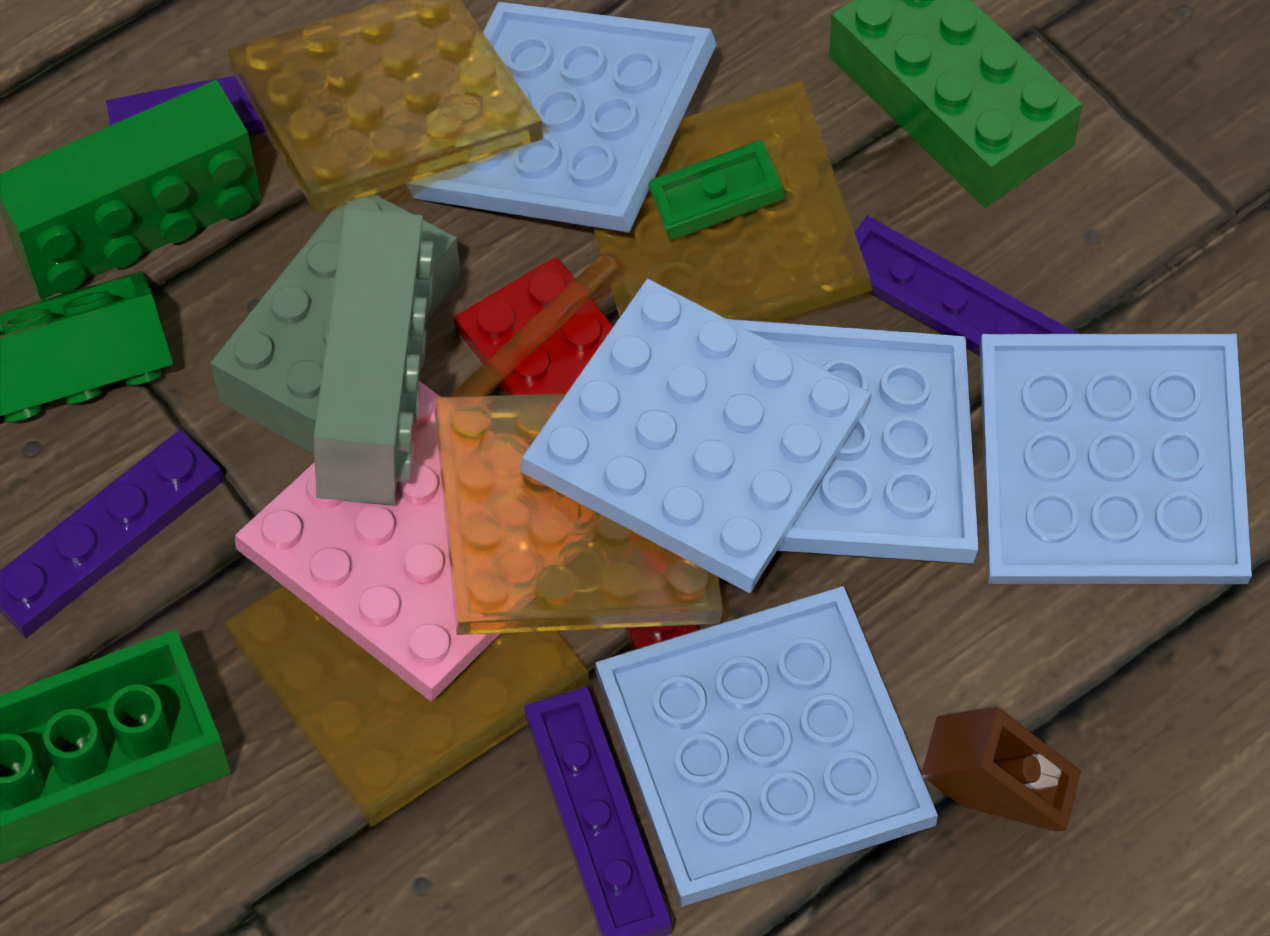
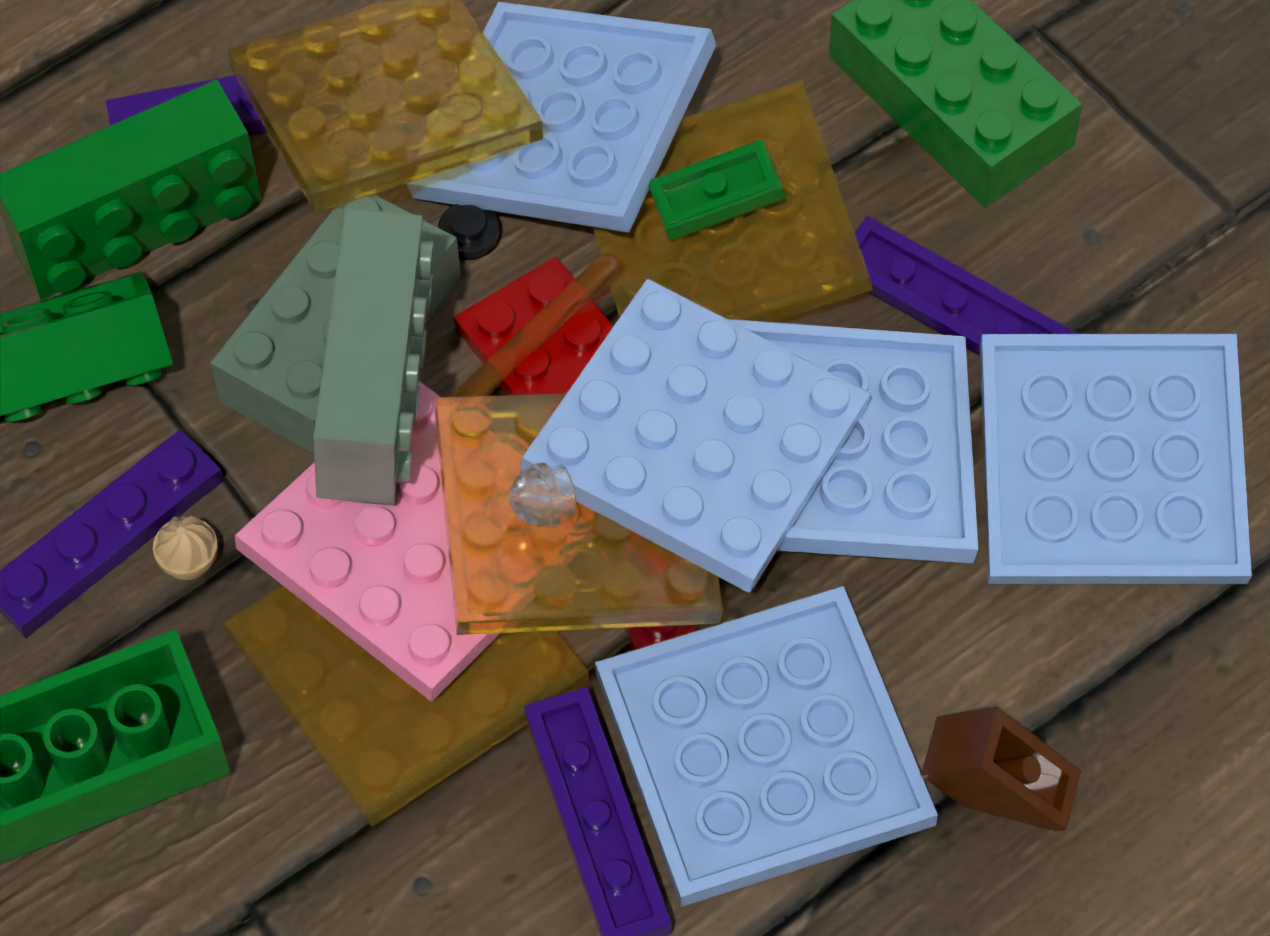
(185, 547): none -> tan plate
(474, 228): none -> black plate
(543, 495): none -> clear plate

